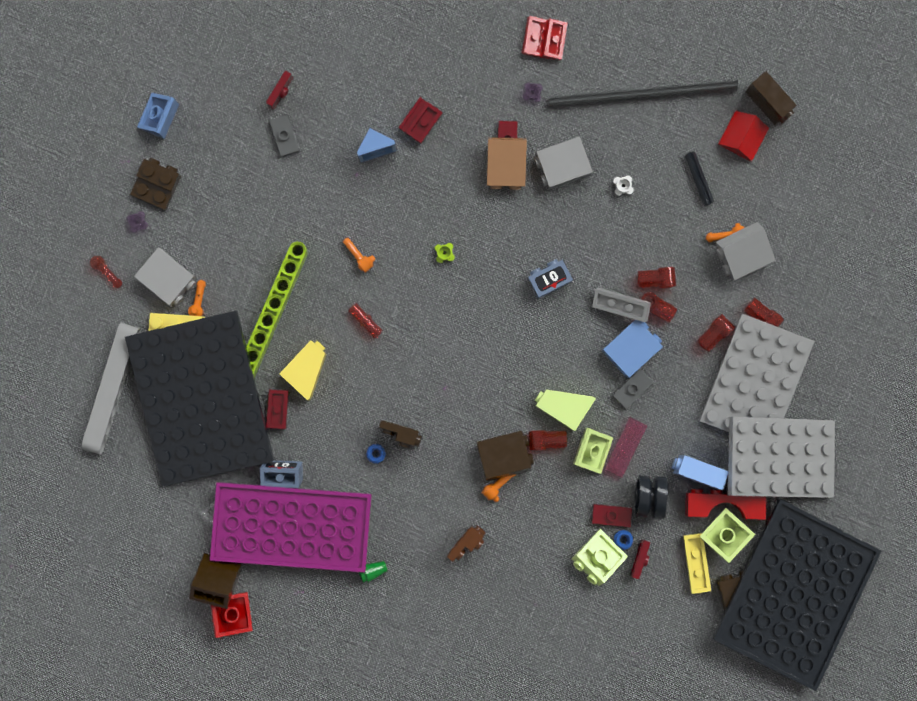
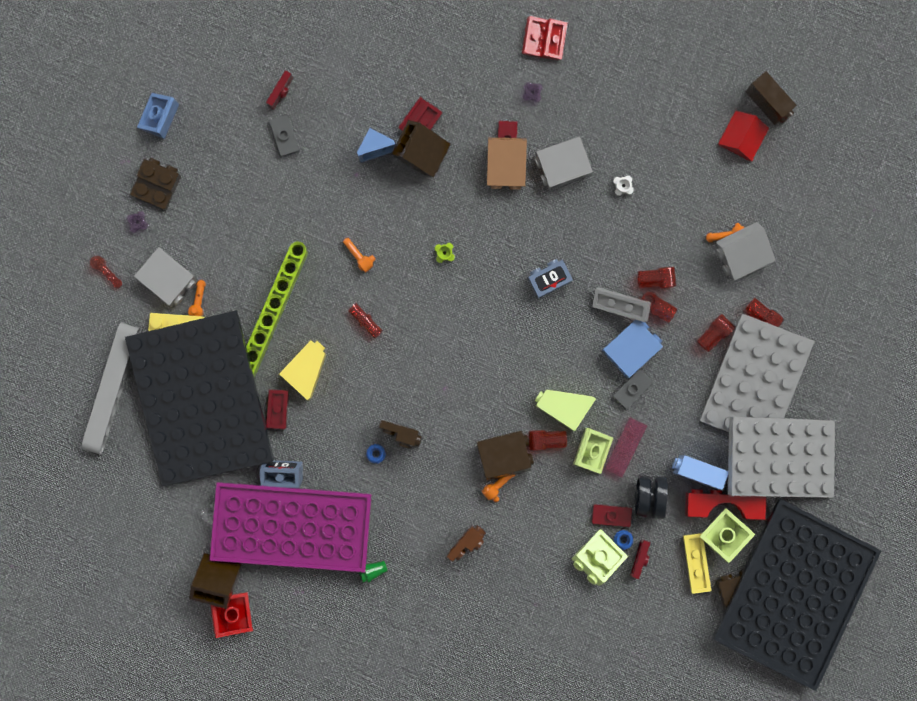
(421, 148): none -> dark brown brick
(656, 91): dark grey axle -> none
(699, 178): black axle -> none

